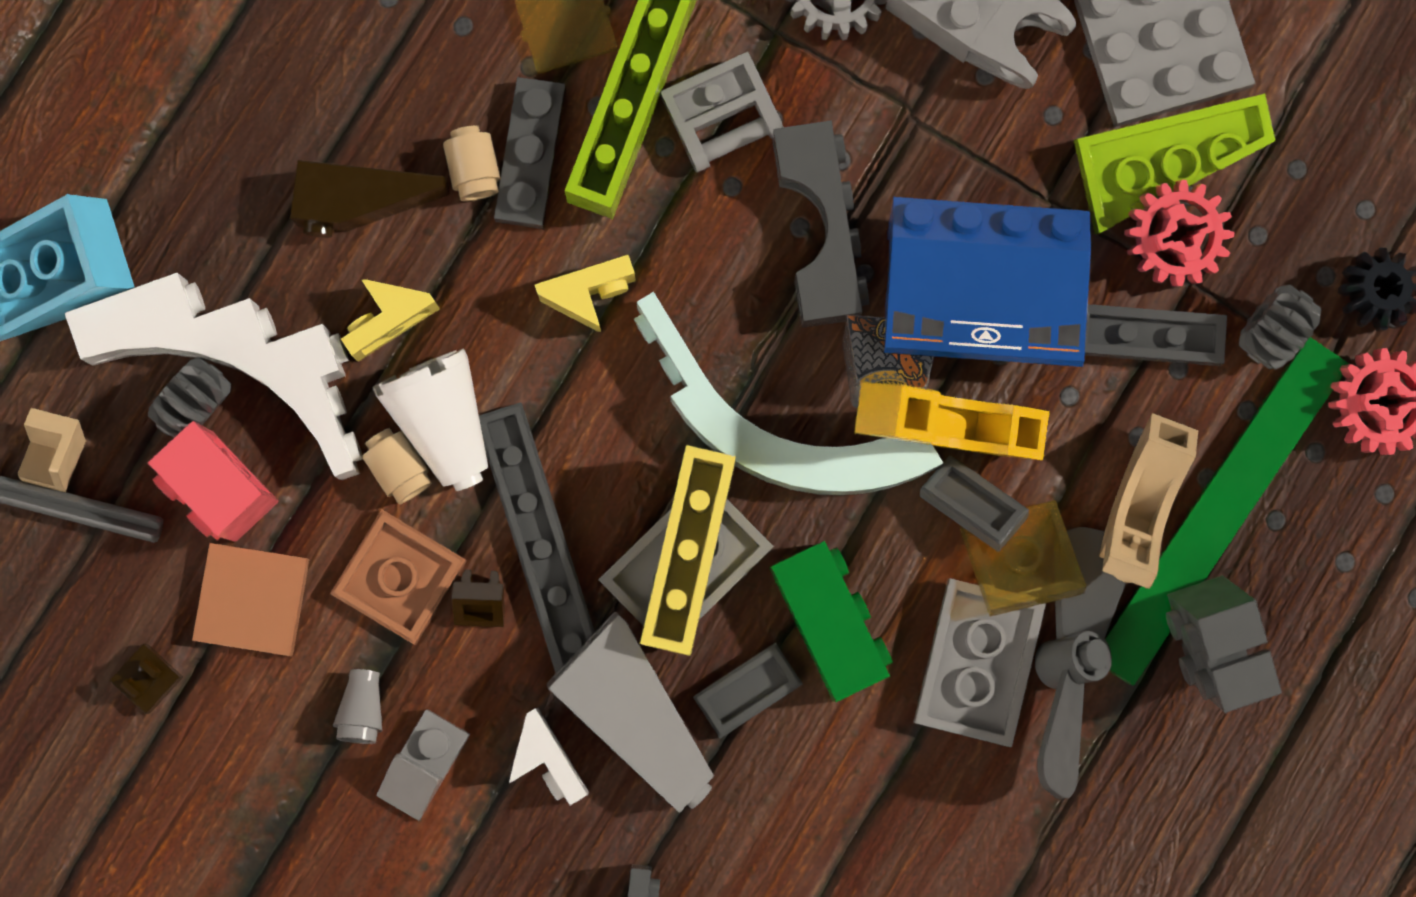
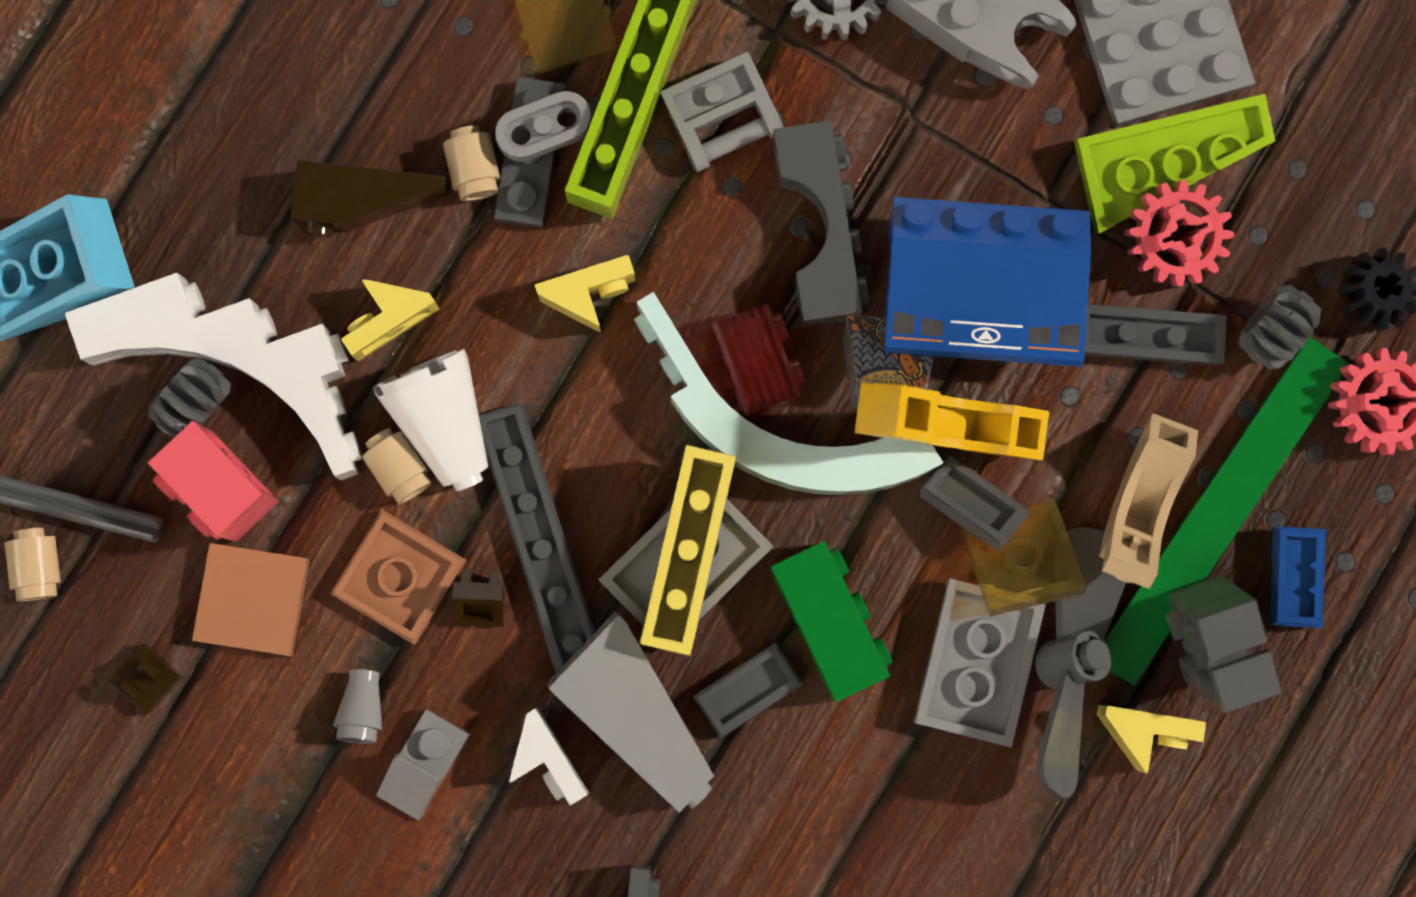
(32, 565): none -> tan brick
(52, 450): tan panel -> none
(541, 121): none -> light grey plate
(757, 360): none -> clear red brick
(1135, 732): none -> light yellow slope
(1297, 577): none -> blue plate

